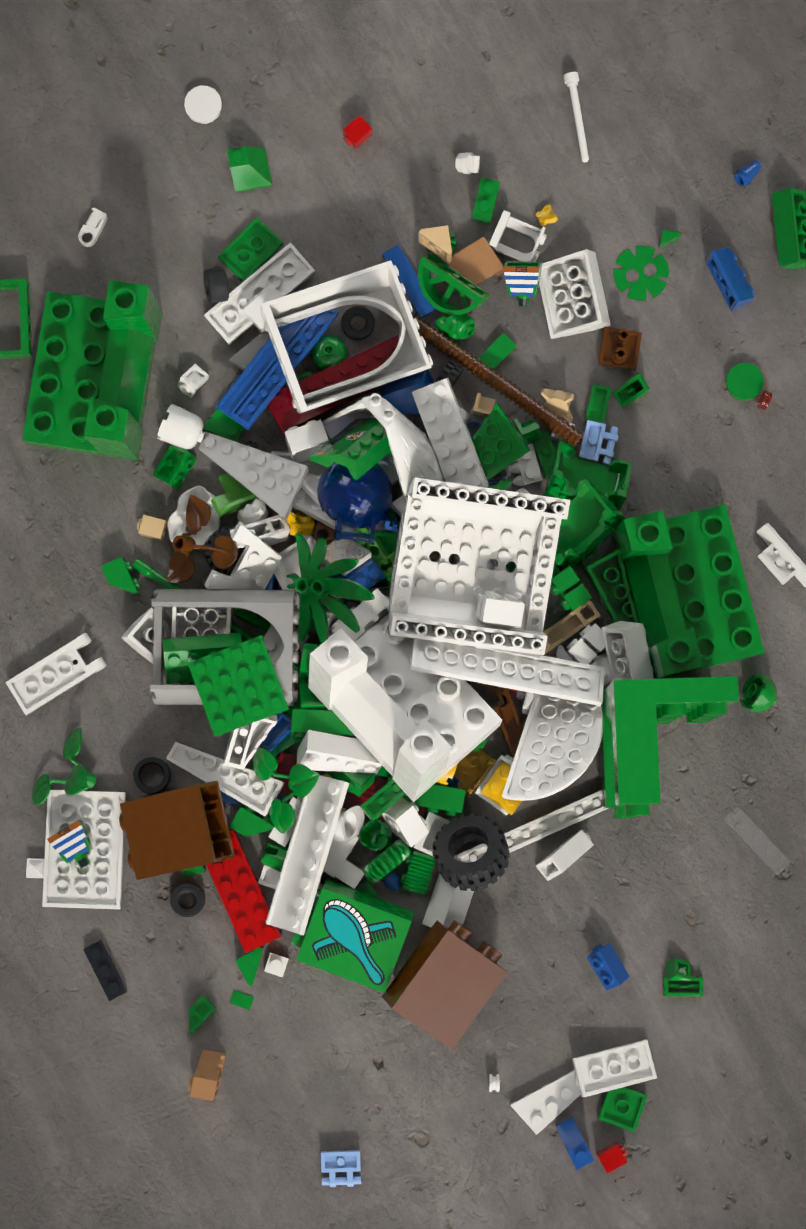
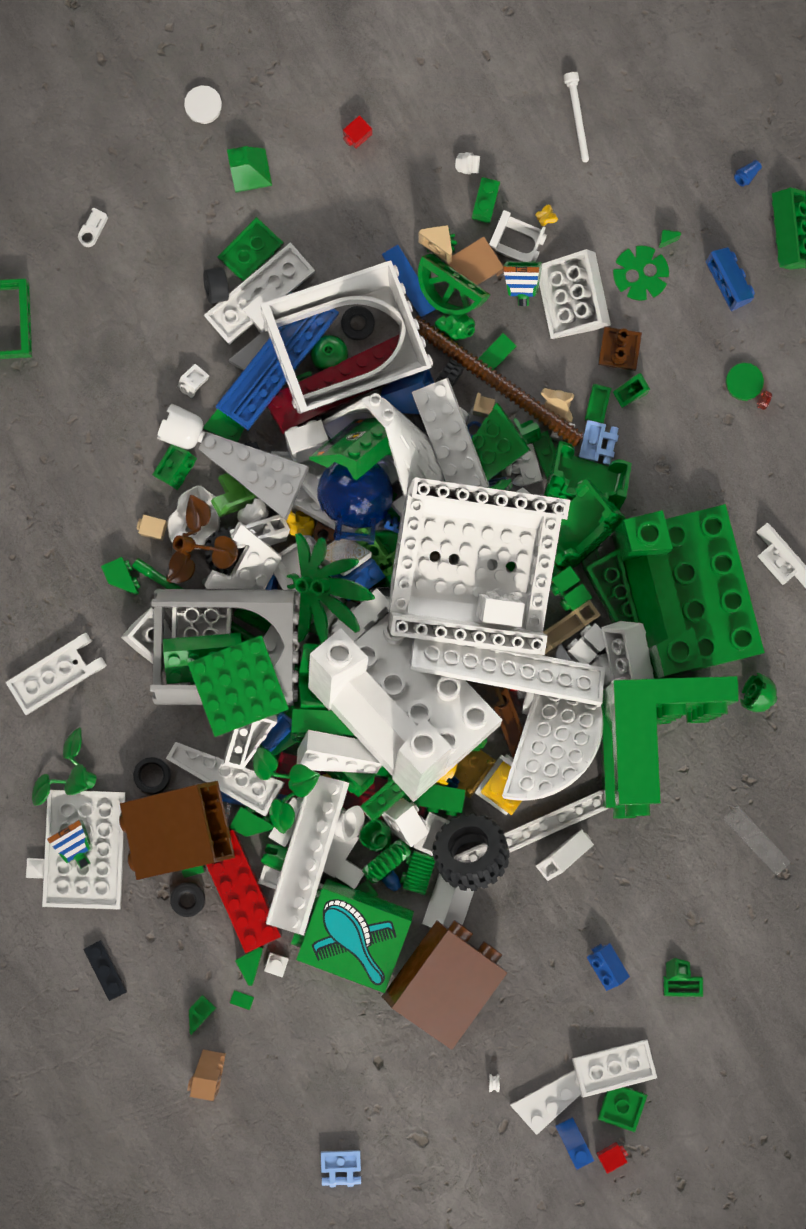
(94, 371): green plate -> none

